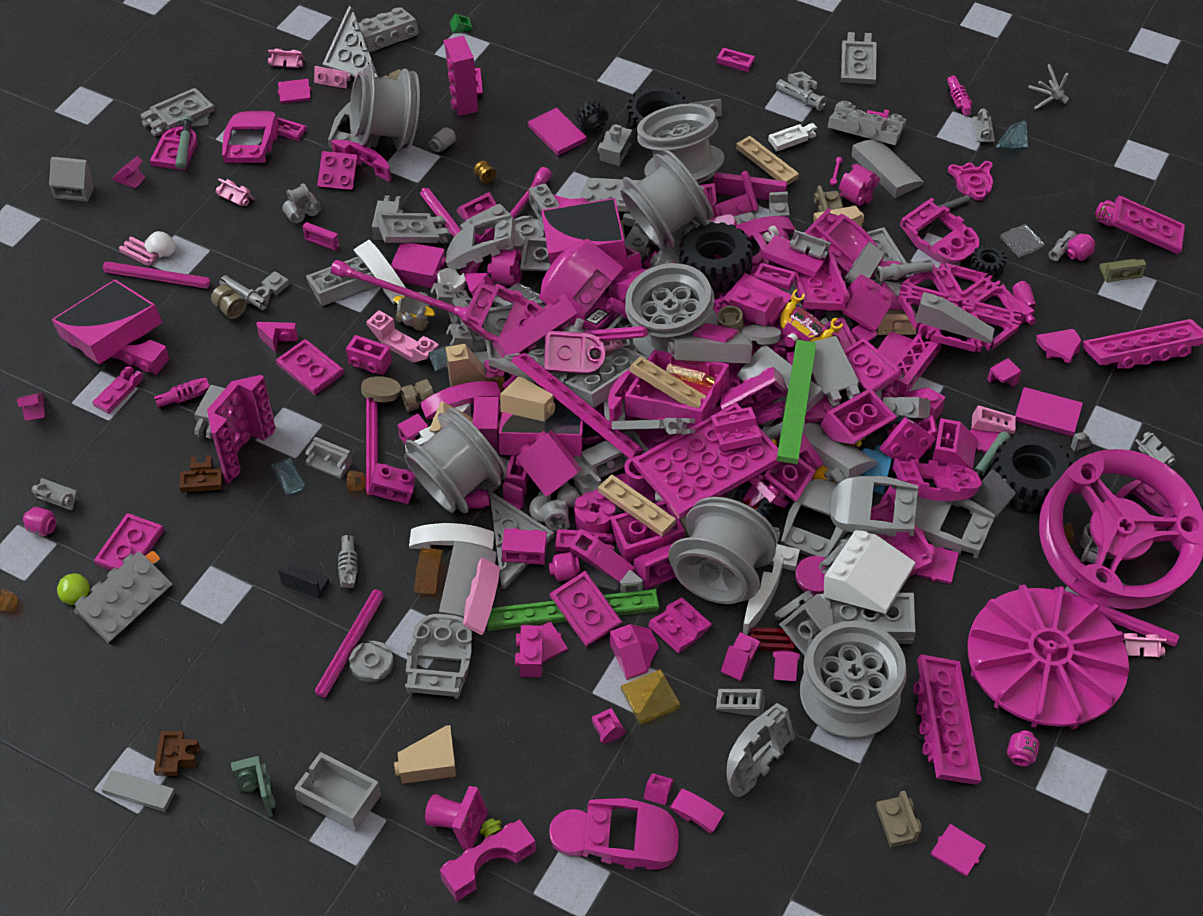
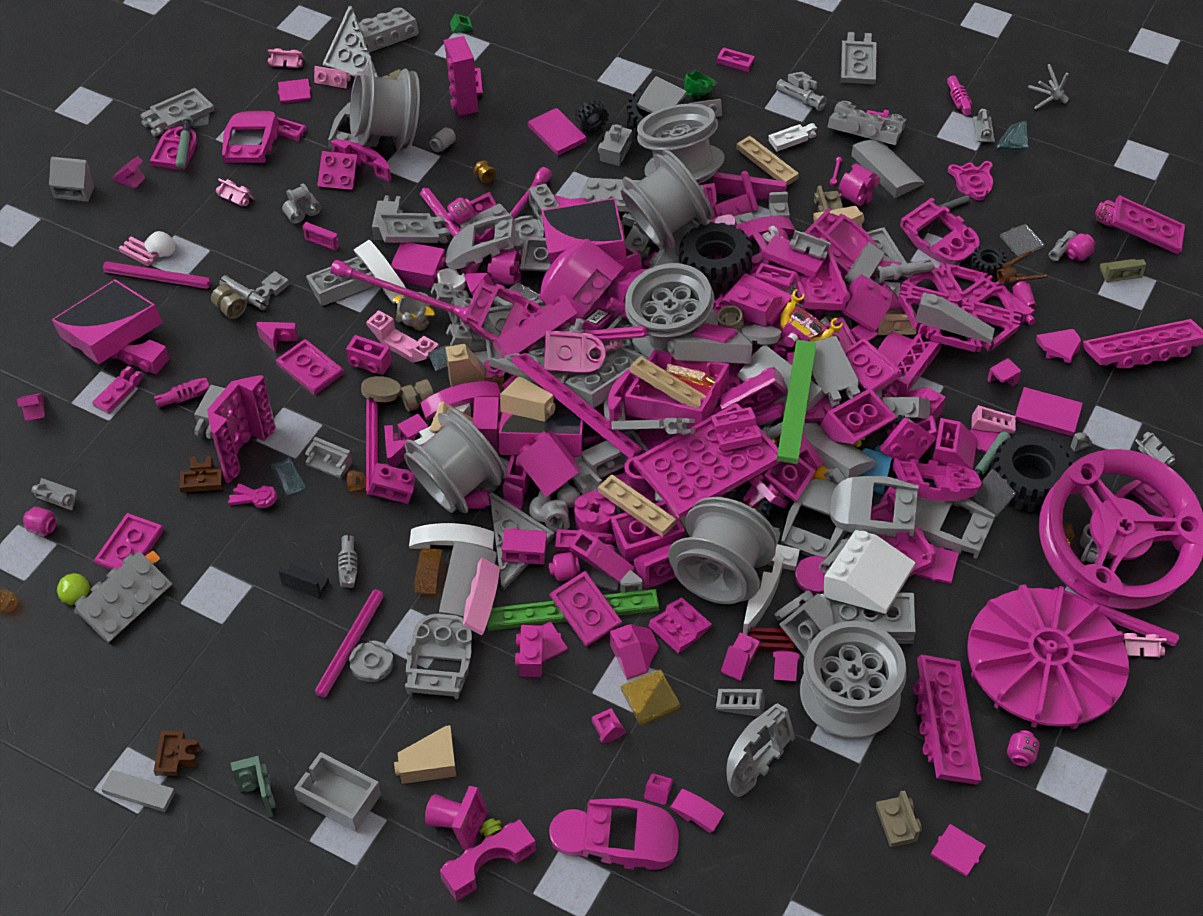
(261, 497): none -> dark pink piece
(394, 447): none -> dark pink slope
(460, 211): none -> dark pink head
(660, 95): none -> light grey slope
(698, 84): none -> green hair
(1010, 275): none -> reddish brown plant

